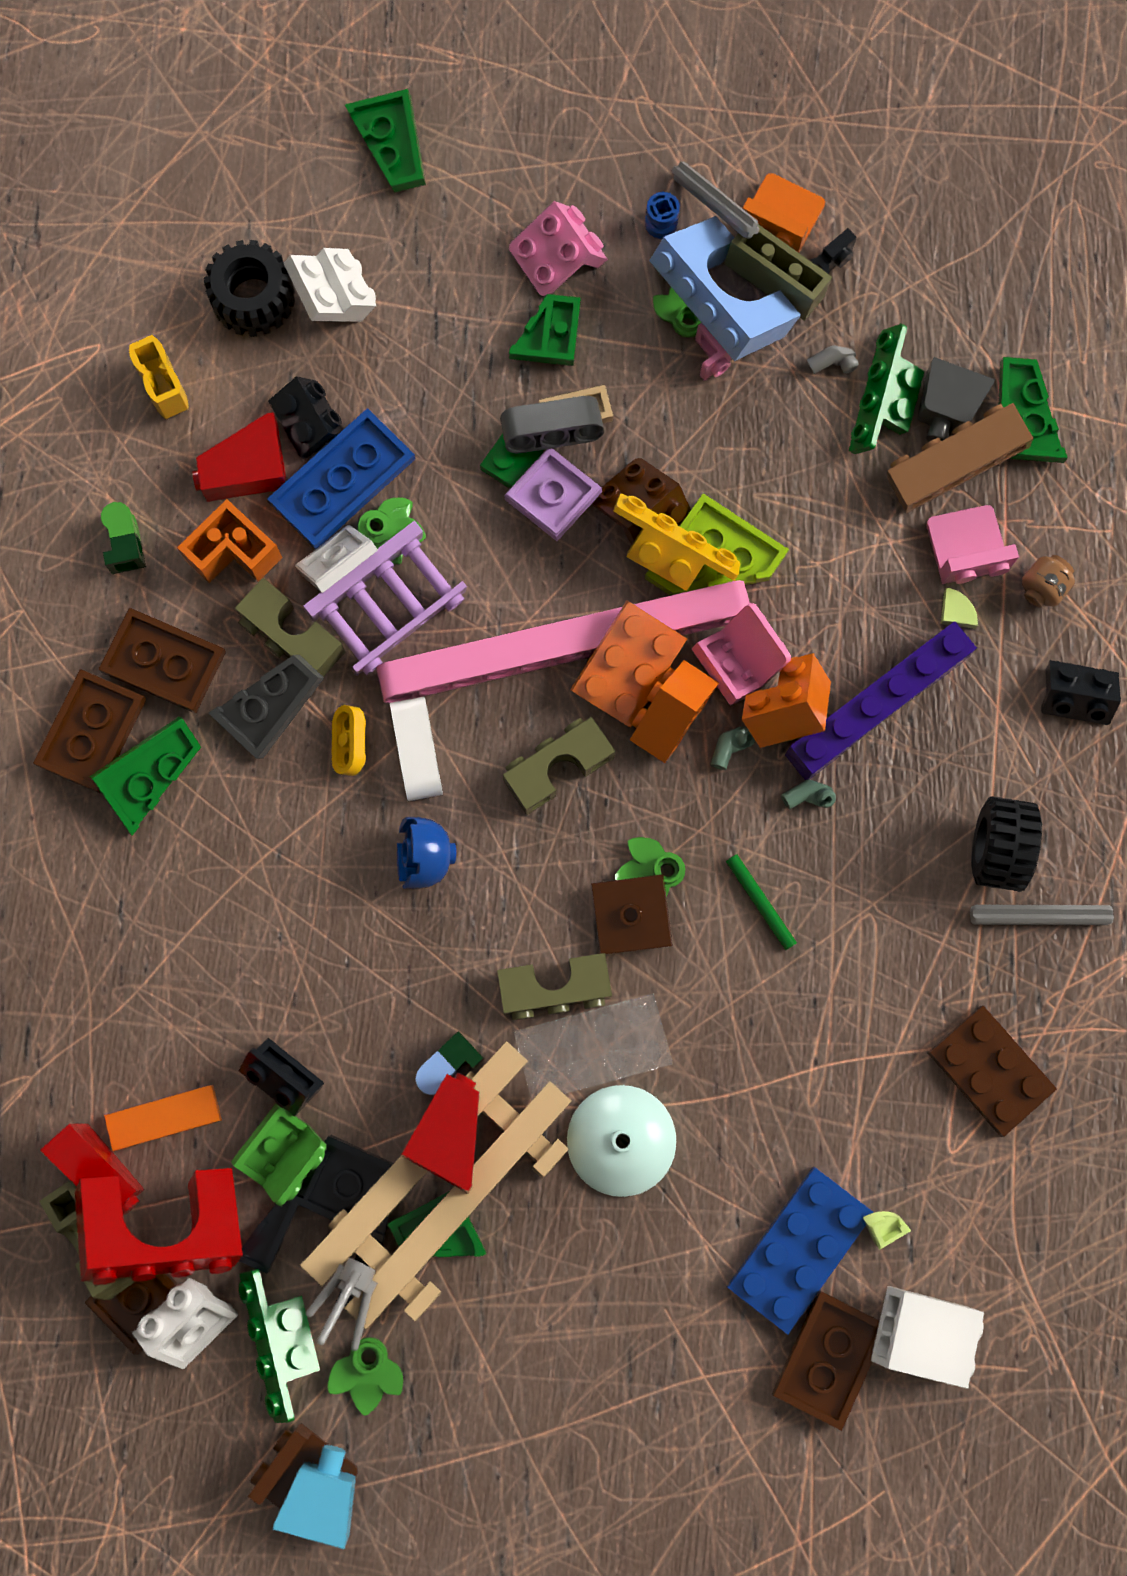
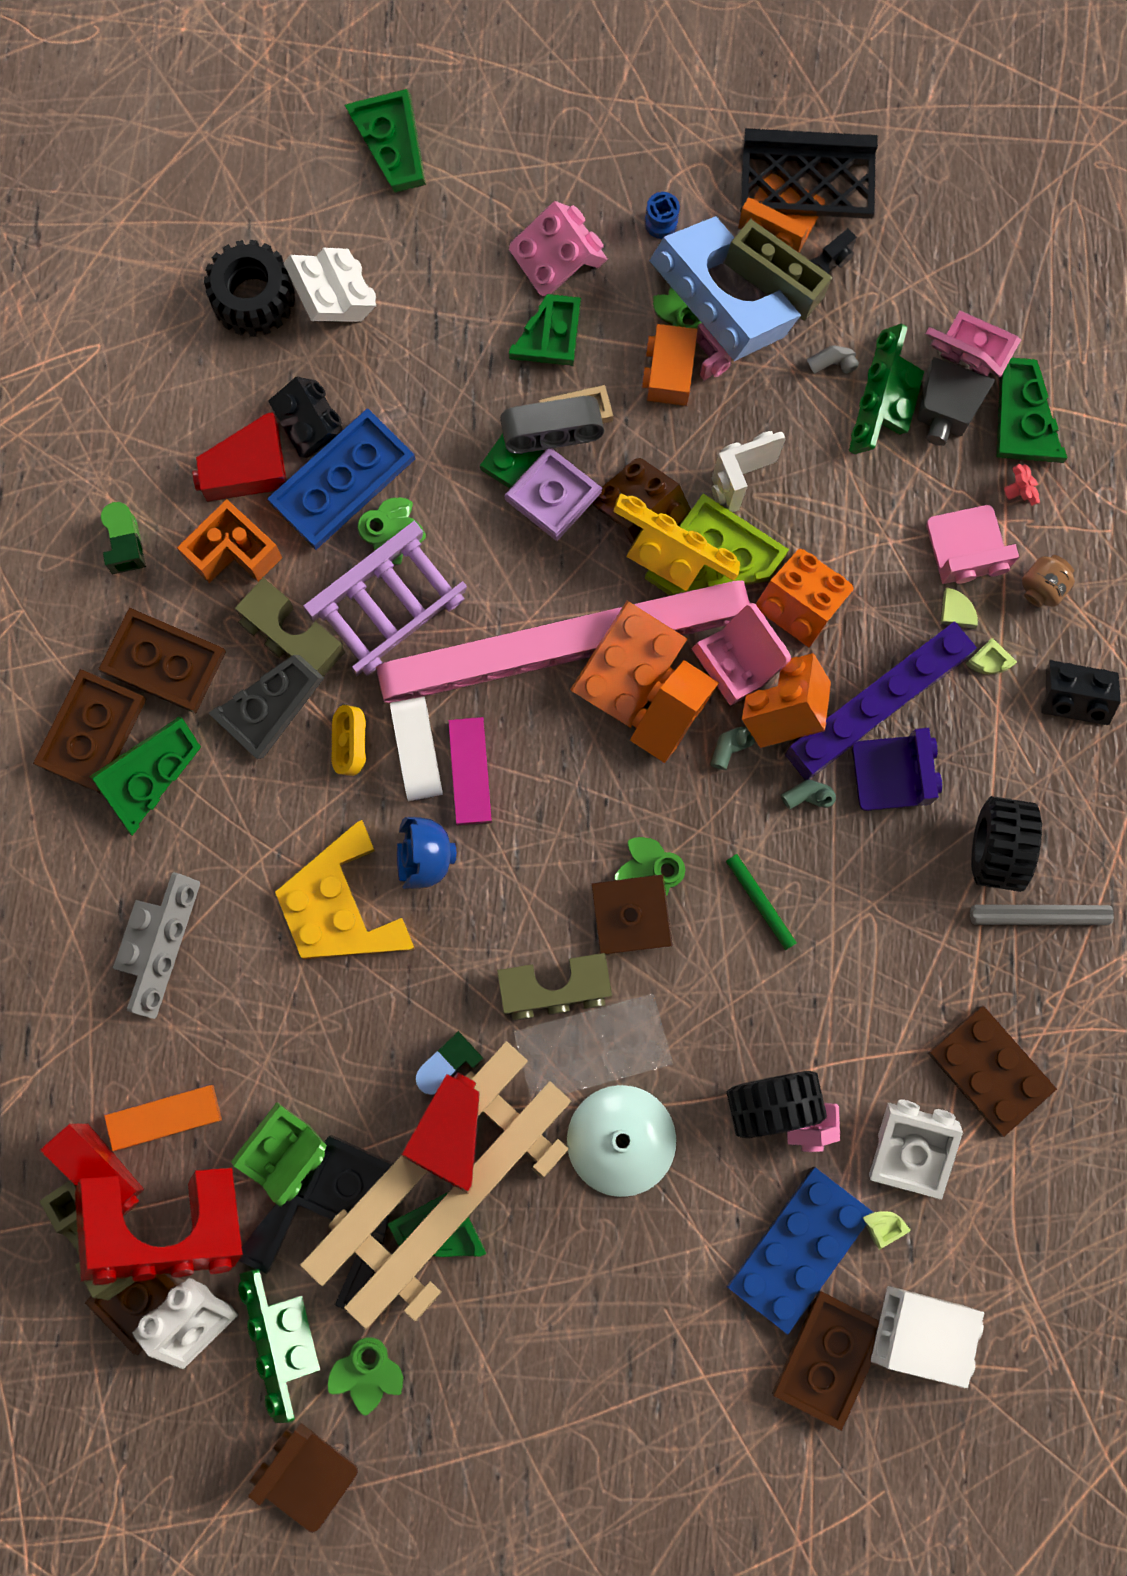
(154, 942): none -> light grey bracket
(158, 376): yellow brick -> none
(280, 1076): black bracket -> none
(320, 1501): medium azure torso -> none
(324, 910): none -> yellow wing
(336, 558): white plate -> none
(354, 1279): light grey plant -> none
(470, 771): none -> dark pink tile
(581, 745): olive arch -> none
(671, 366): none -> orange brick
(715, 200): light grey axle -> none
(740, 459): none -> white bracket
(776, 1104): none -> black tyre
(804, 596): none -> orange bracket
(816, 1136): none -> bright pink bracket
(837, 149): none -> black fence
(897, 771): none -> dark purple bracket
(916, 1149): none -> white plate
(959, 457): medium nougat brick -> none
(975, 343): none -> bright pink bracket
(991, 659): none -> yellowish green tile
(1023, 485): none -> coral plant

